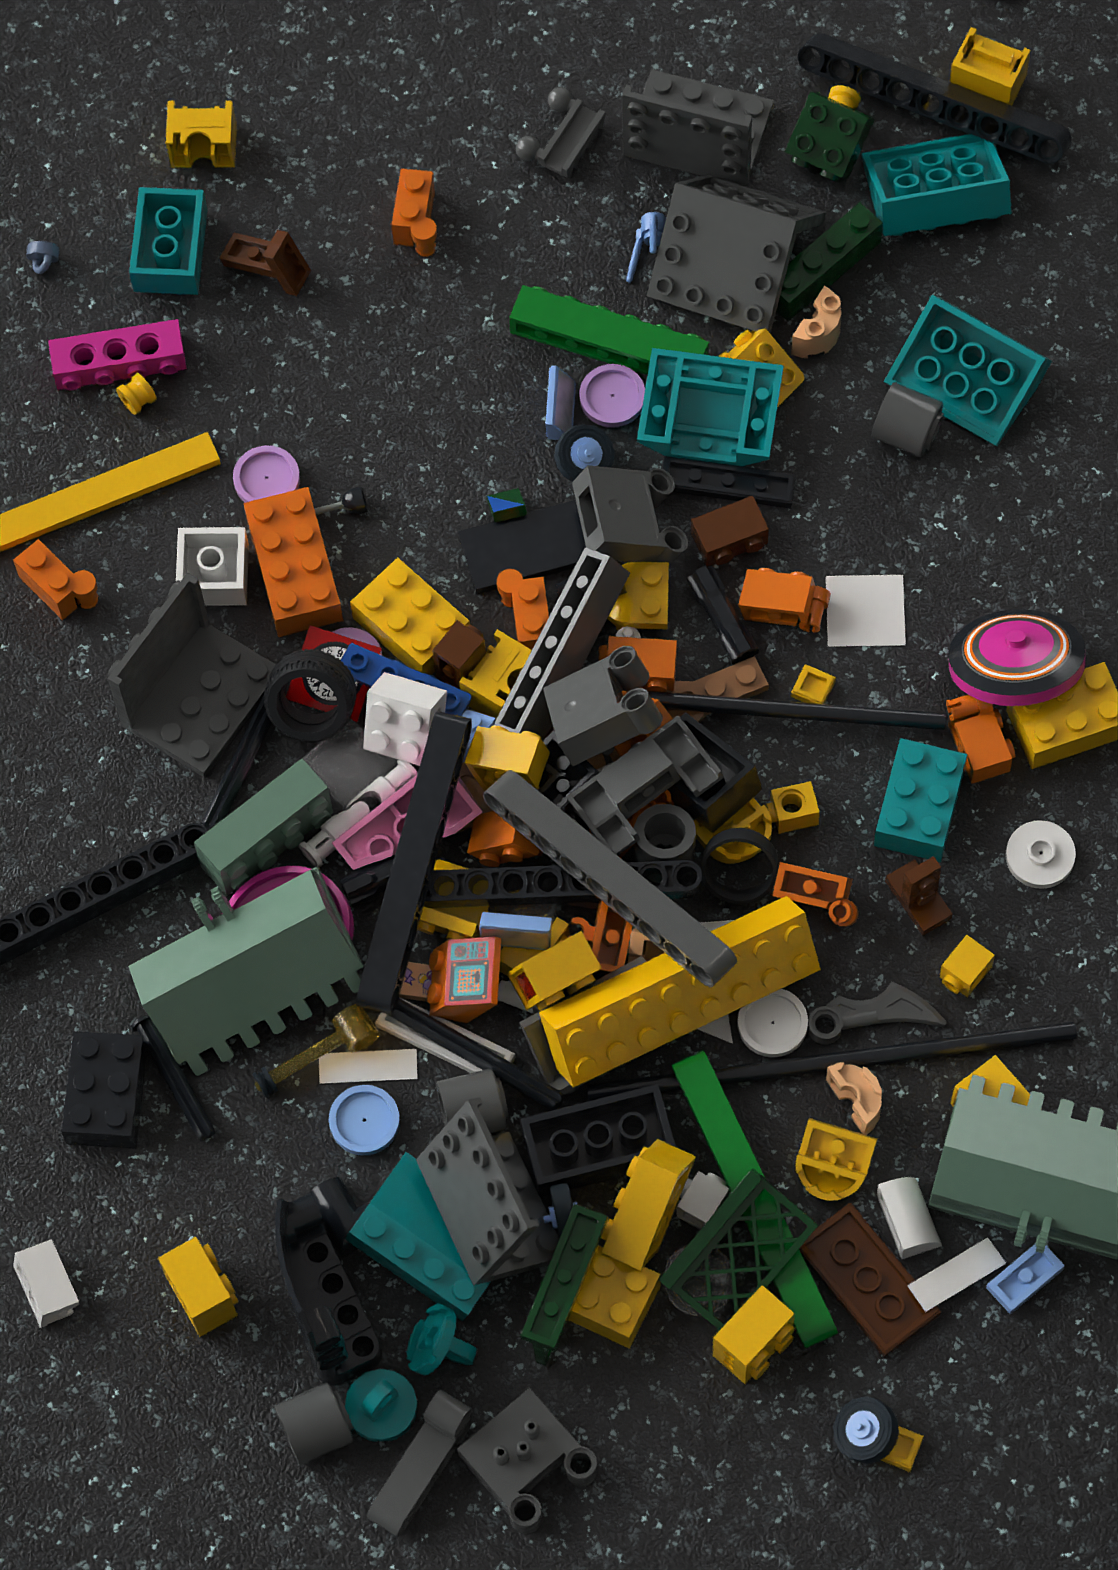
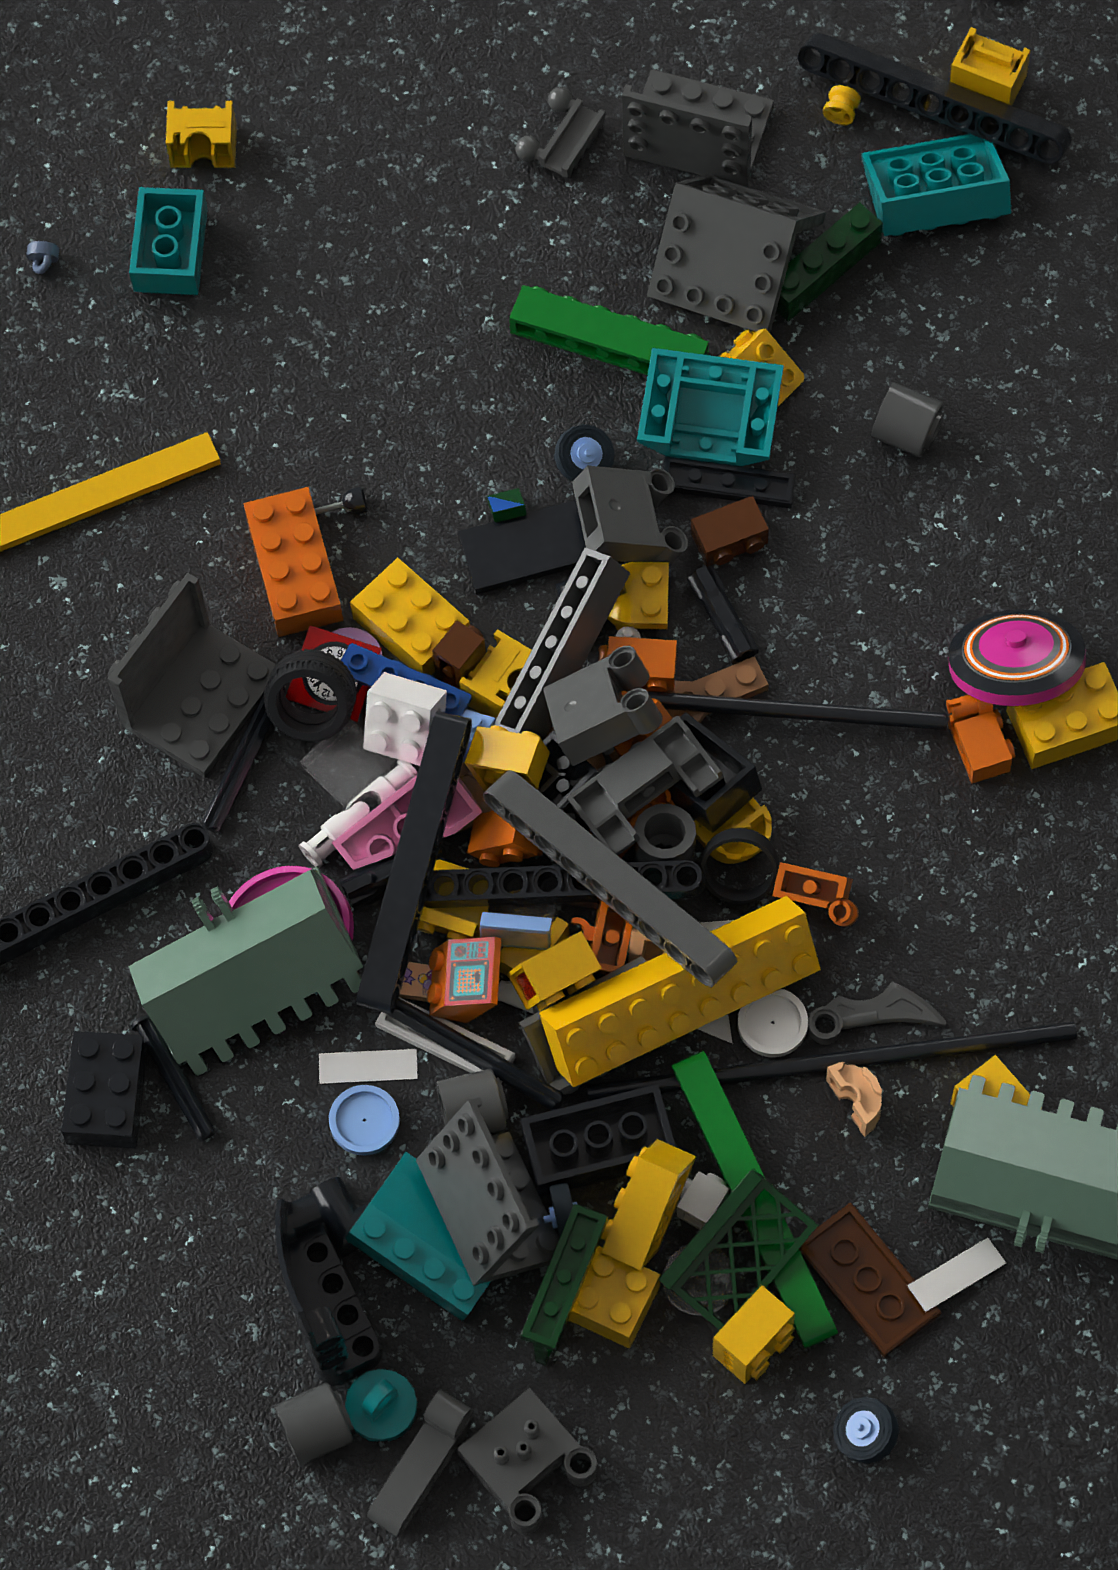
(45, 1282): white hinge -> none
(54, 581): orange hinge -> none
(102, 346): dark pink brick -> none
(136, 393): yellow wheel -> none
(195, 1281): yellow brick -> none
(218, 560): white brick -> none
(264, 463): lavender piece -> none
(264, 827): sand green brick -> none
(272, 258): reddish brown bracket -> none
(353, 1029): clear yellow piece -> none
(413, 211): orange hinge -> none
(435, 1340): teal tile -> none
(528, 604): orange hinge -> none
(559, 403): slope -> none
(611, 381): lavender piece -> none
(651, 233): medium blue plant -> none
(783, 599): orange hinge -> none
(797, 794): yellow brick -> none
(813, 686): yellow tile -> none
(822, 330): light nougat cylinder -> none
(828, 136): dark green brick -> none
(833, 1160): yellow slope -> none
(865, 610): white sticker -> none
(905, 1450): yellow tile -> none
(907, 1216): white brick -> none
(917, 891): reddish brown bracket -> none
(920, 799): teal brick -> none
(966, 966): yellow brick -> none
(969, 368): teal slope -> none
(1024, 1277): light blue plate -> none
(1039, 869): white piece -> none

